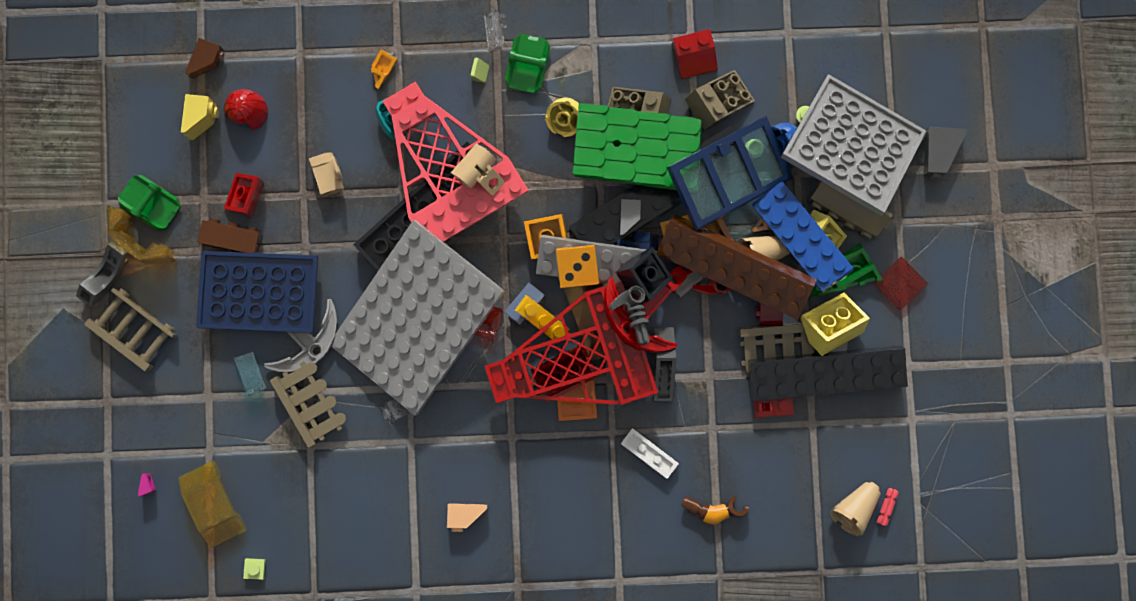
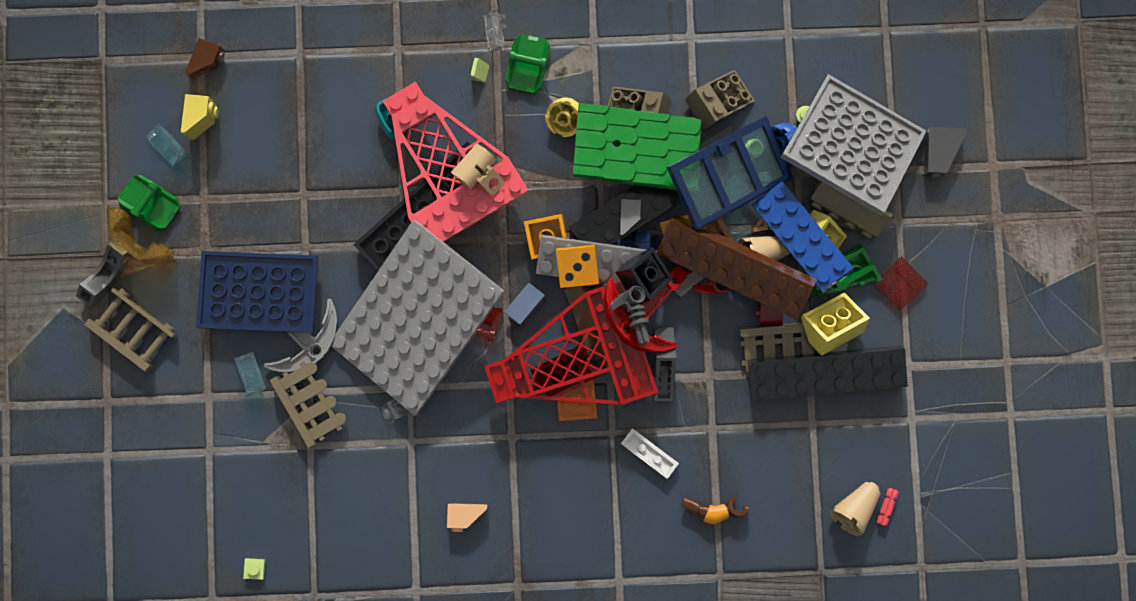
(146, 485): dark pink slope -> none
(167, 145): none -> clear light blue hinge
(210, 504): clear yellow slope -> none
(229, 236): reddish brown brick -> none
(244, 194): red slope -> none
(246, 107): red hair -> none
(327, 174): tan piece -> none
(382, 67): light orange slope -> none
(540, 317): yellow plate -> none
(695, 54): red slope -> none
(773, 407): red plate -> none

